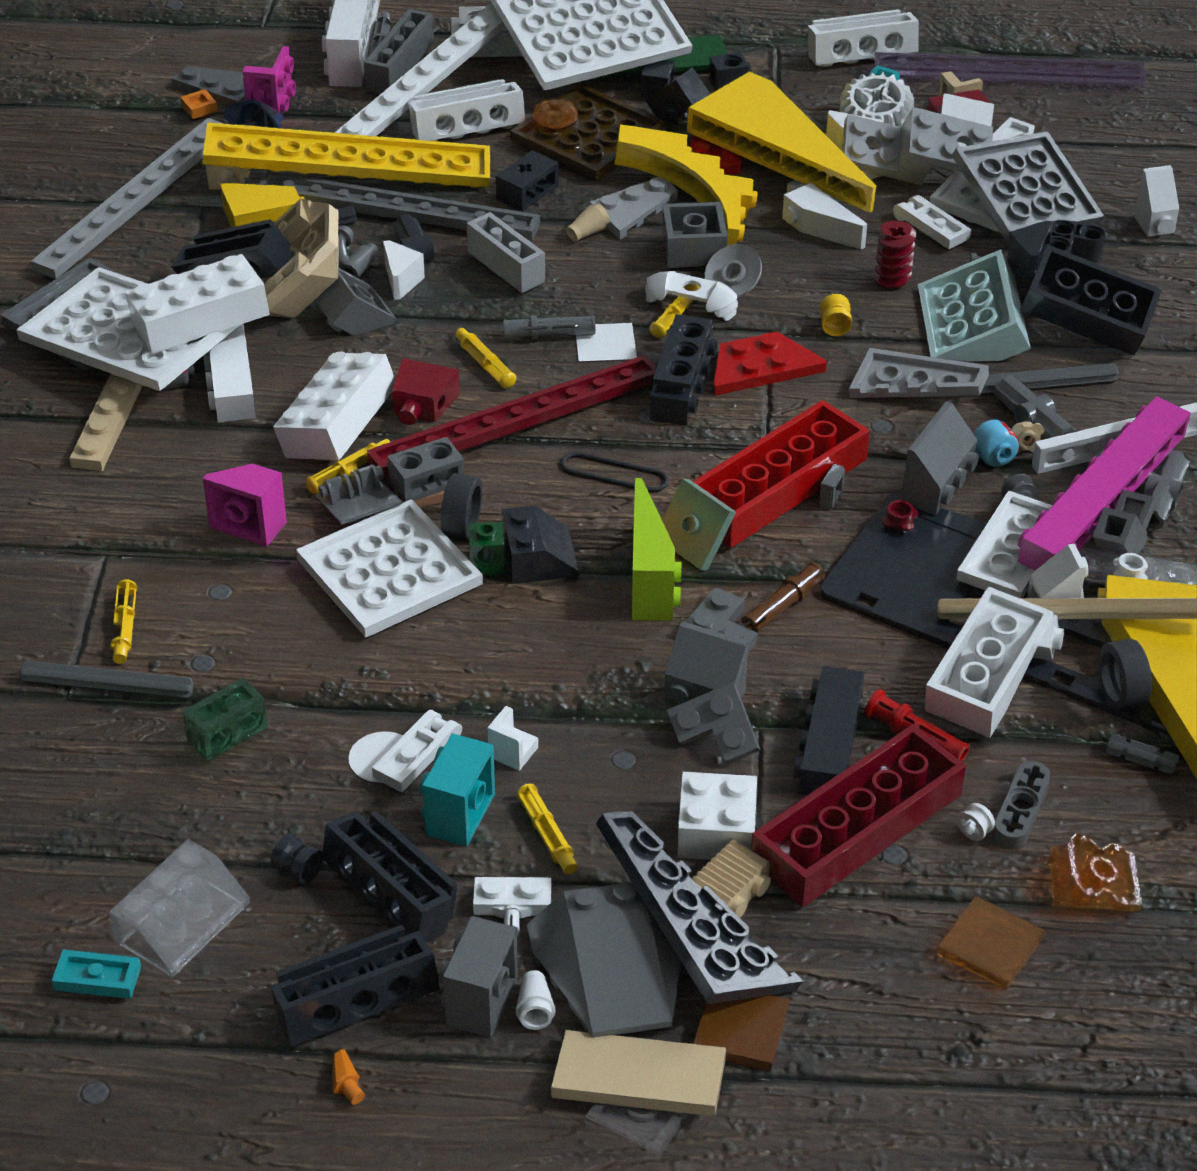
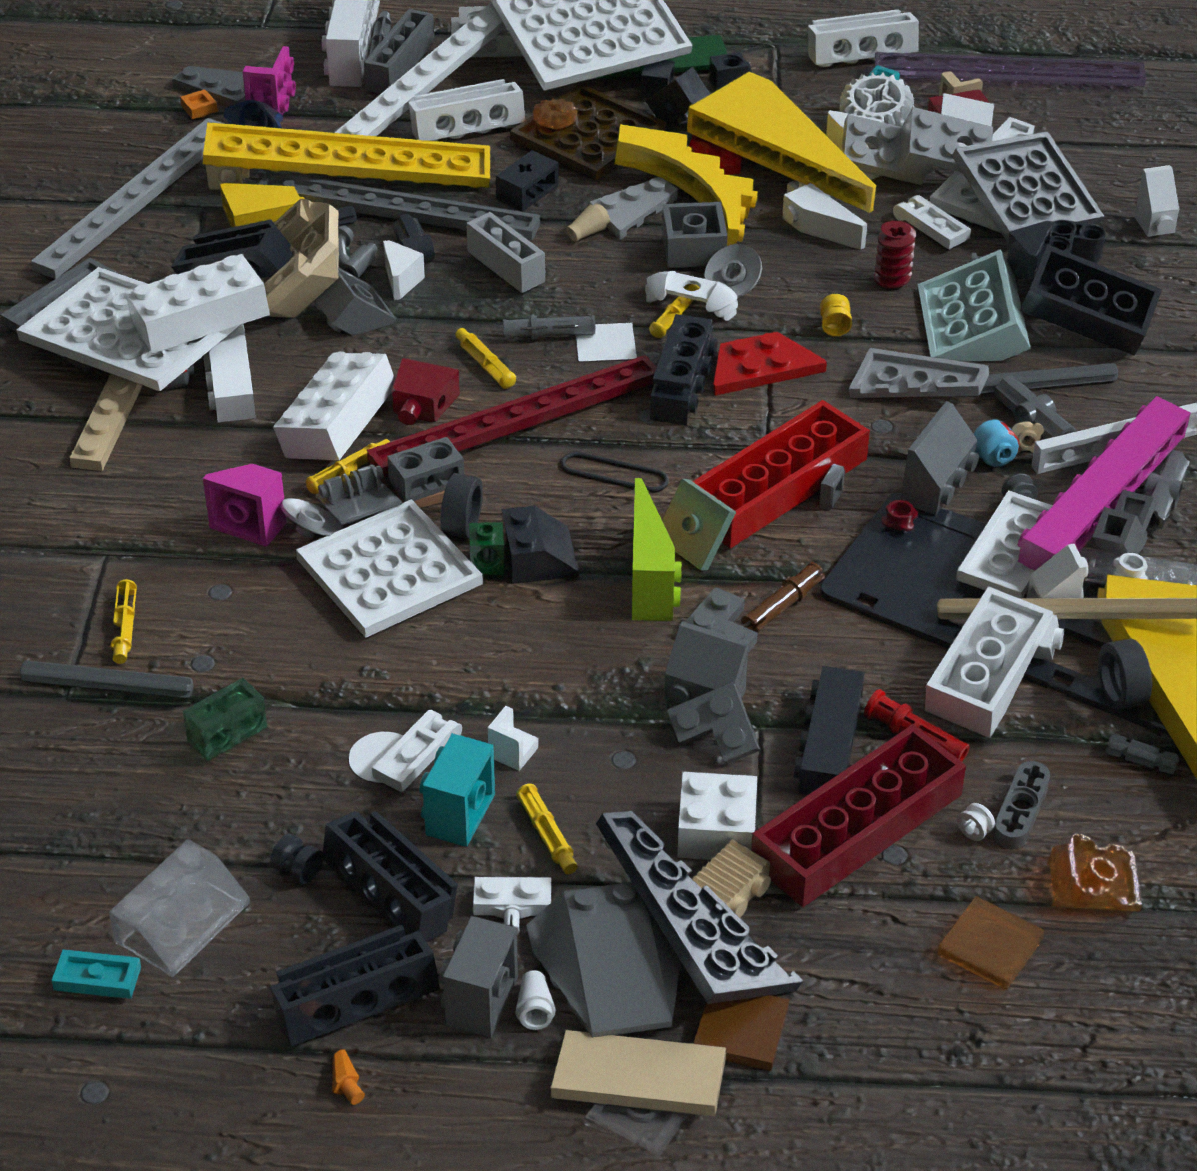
(310, 518): none -> light grey dish

